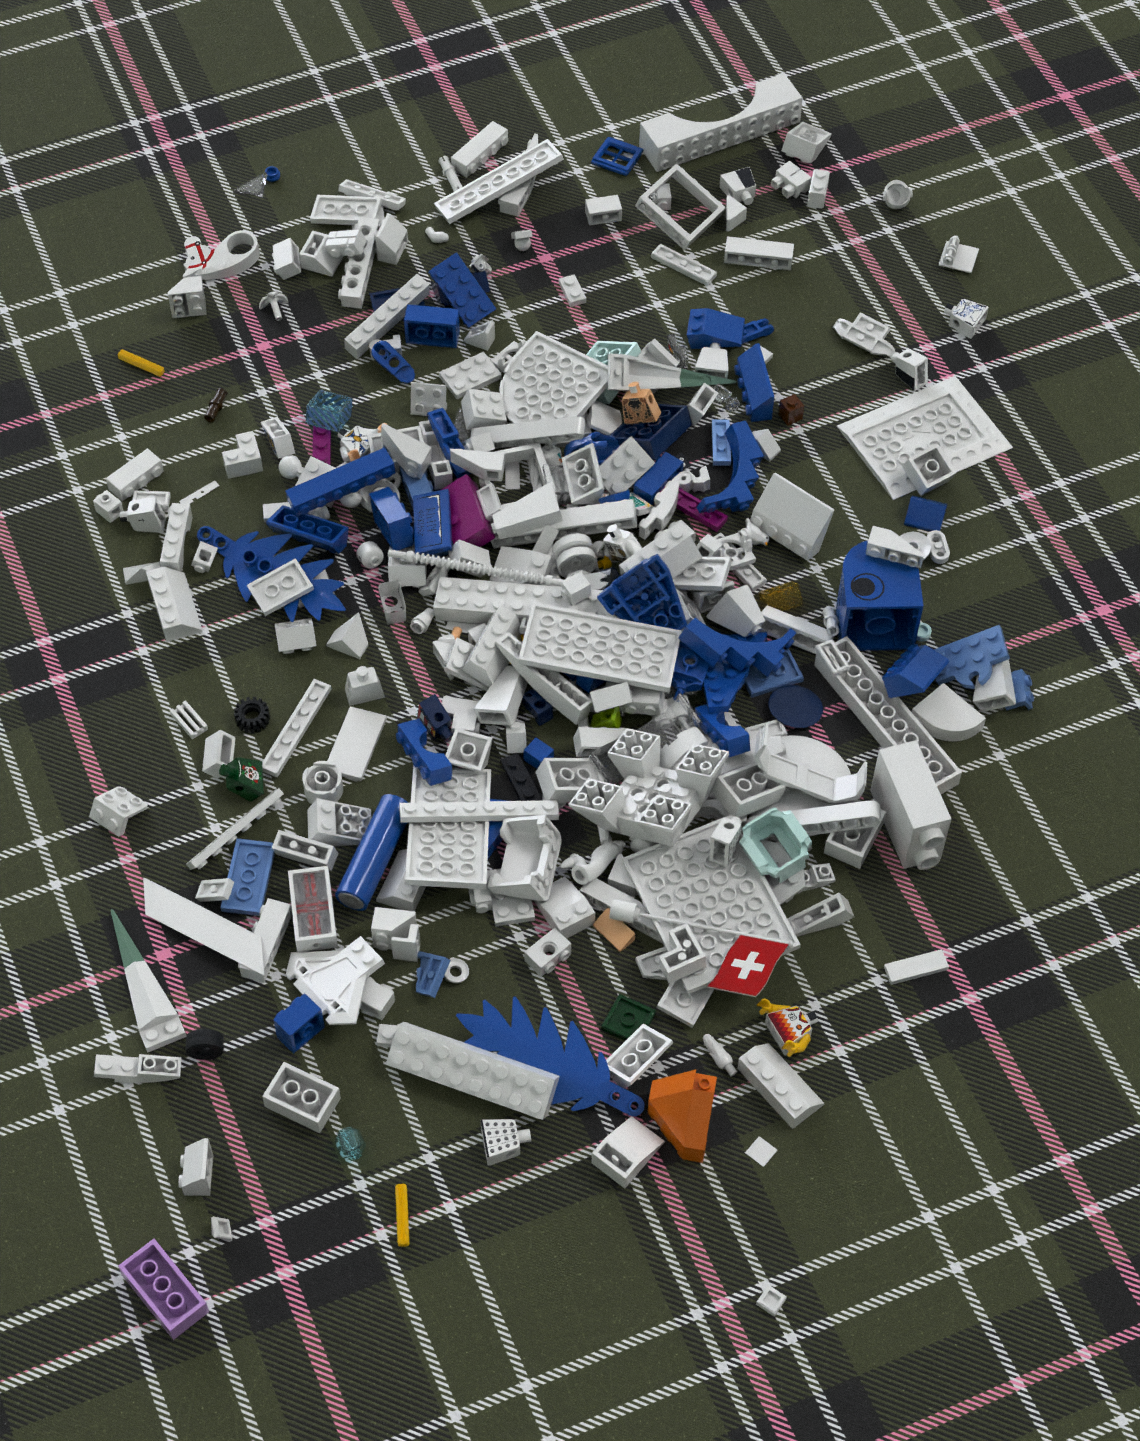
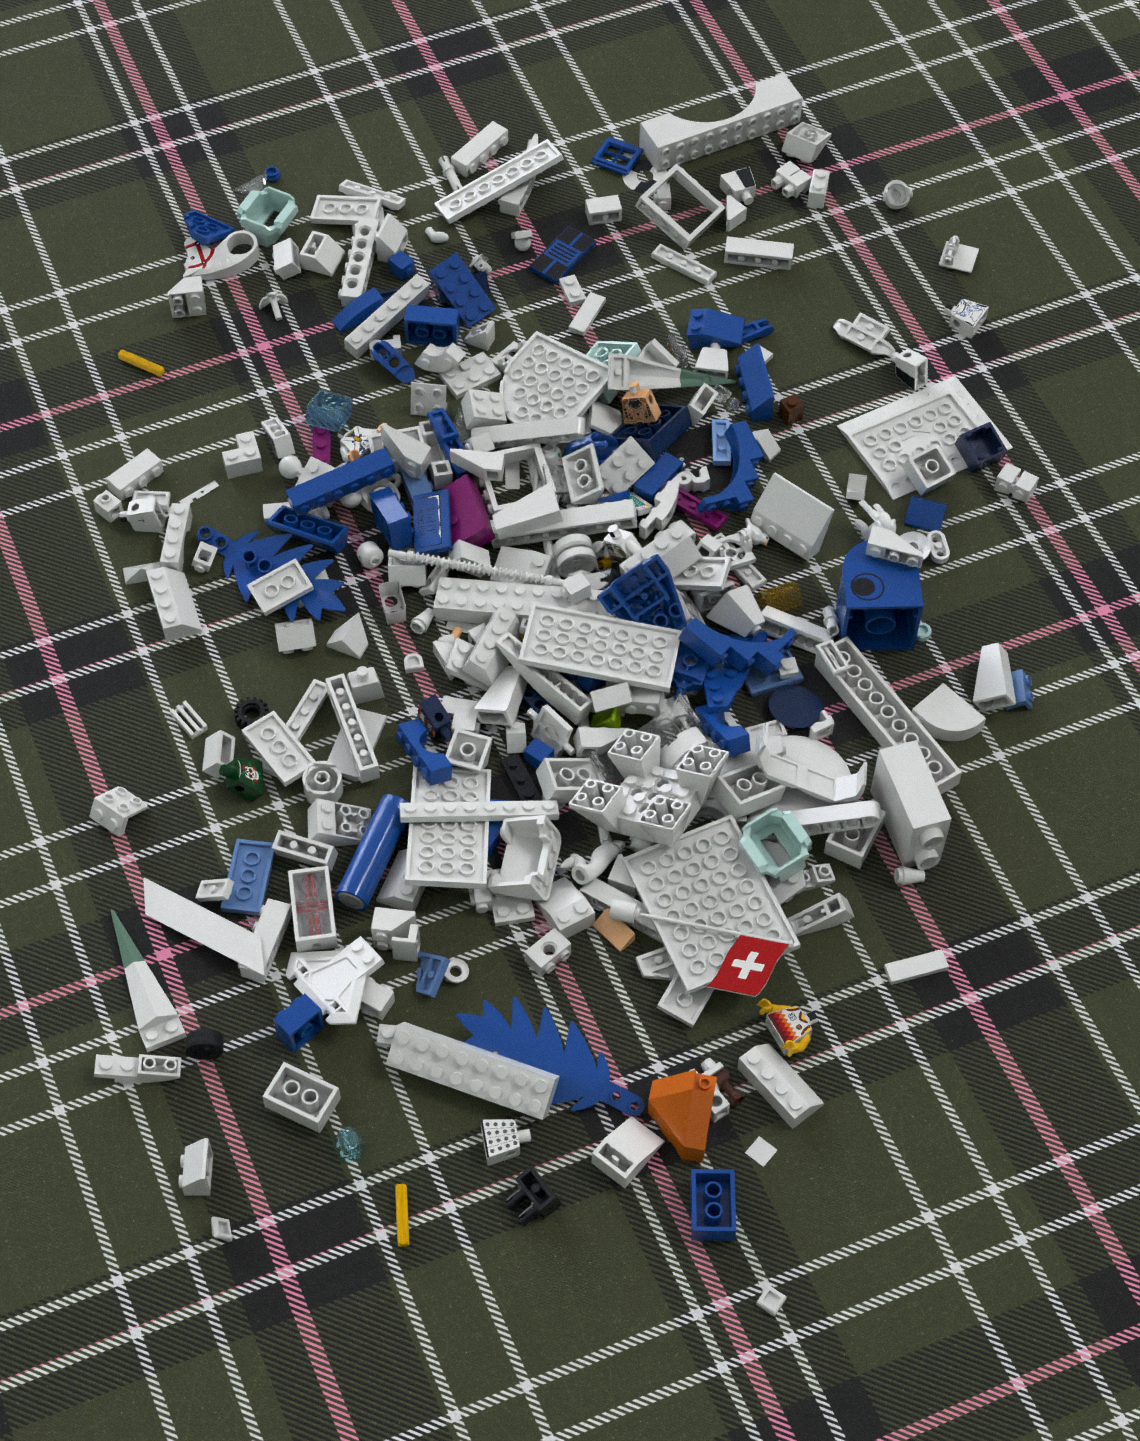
(163, 1289): lavender brick -> none
(206, 229): none -> blue plate
(215, 405): dark brown pin -> none
(230, 834): white plate -> none
(259, 207): none -> light aqua piece
(278, 748): none -> white plate
(345, 243): white brick -> none
(352, 728): none -> white brick
(358, 310): none -> blue slope
(401, 265): none -> blue brick
(413, 663): none -> white tile
(440, 358): none -> white brick
(489, 501): white tile -> none
(534, 1187): none -> black brick
(546, 539): white sticker -> none
(551, 730): none -> white plate
(562, 255): none -> tile
(587, 314): none -> white tile
(627, 1017): dark green tile -> none
(634, 183): none -> sticker
(637, 1055): white slope -> none
(685, 957): white brick -> none
(713, 1204): none -> blue brick
(720, 1056): white piece -> none
(720, 1105): none -> hips
(727, 833): white torso -> none
(789, 668): none -> white plate
(823, 727): none -> white bracket
(856, 486): none -> white slope
(880, 517): none -> white piece
(908, 876): none -> white cone
(914, 671): blue slope -> none
(973, 657): medium blue plate -> none
(981, 447): none -> dark blue container
(1021, 488): none -> white piece

